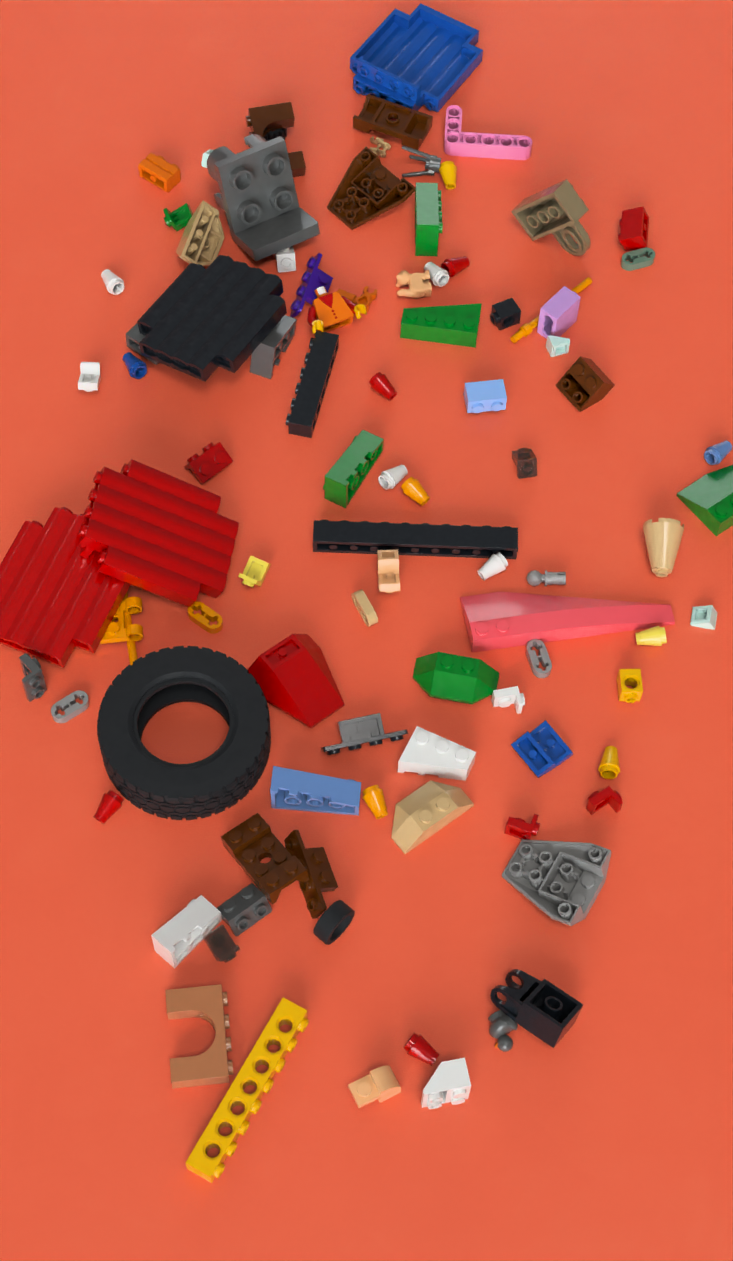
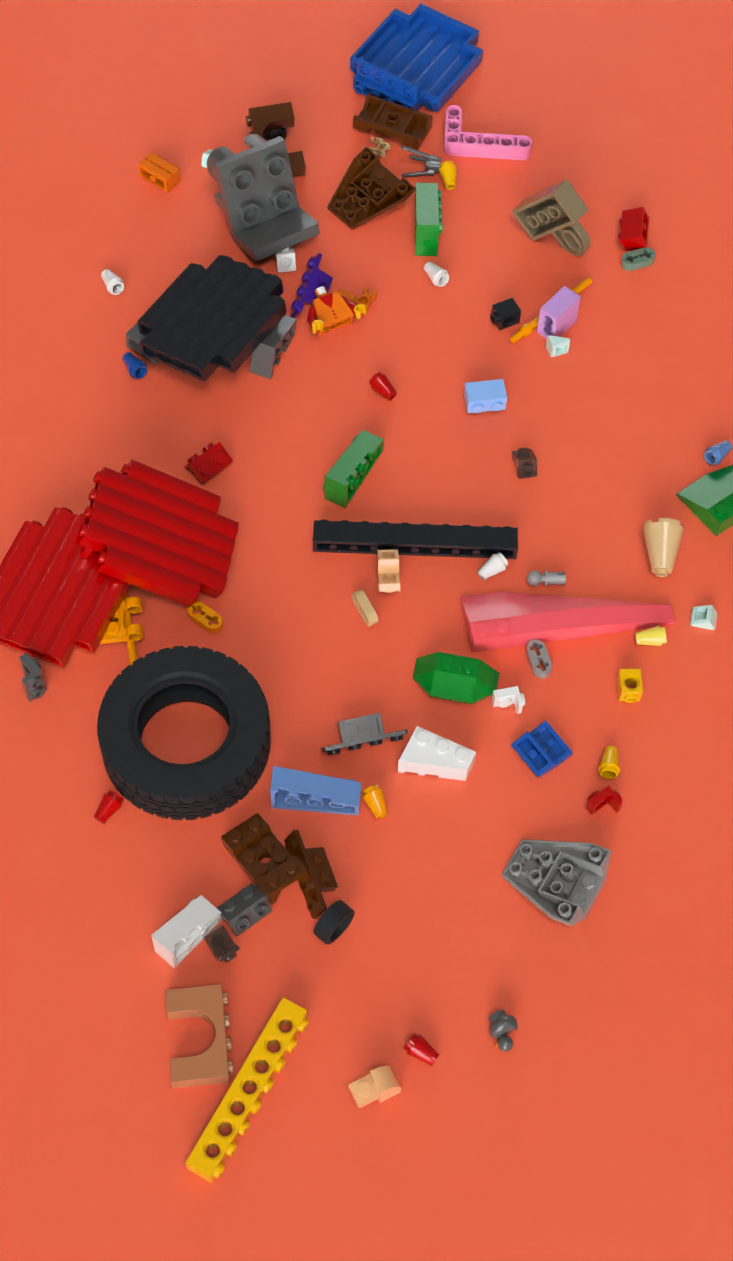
(70, 707): light grey beam -> none
(89, 377): white bracket -> none
(179, 218): green bracket -> none
(202, 236): tan wedge -> none
(254, 572): light yellow bracket -> none
(298, 680): red wedge -> none
(313, 384): black brick -> none
(391, 477): white cone -> none
(415, 491): light orange cone -> none
(418, 284): light nougat animal -> none
(426, 813): tan wedge -> none
(442, 324): green wedge -> none
(447, 1085): white slope -> none
(455, 265): red cone -> none
(520, 829): red bracket -> none
(537, 1006): black brick -> none
(584, 384): reddish brown slope -> none

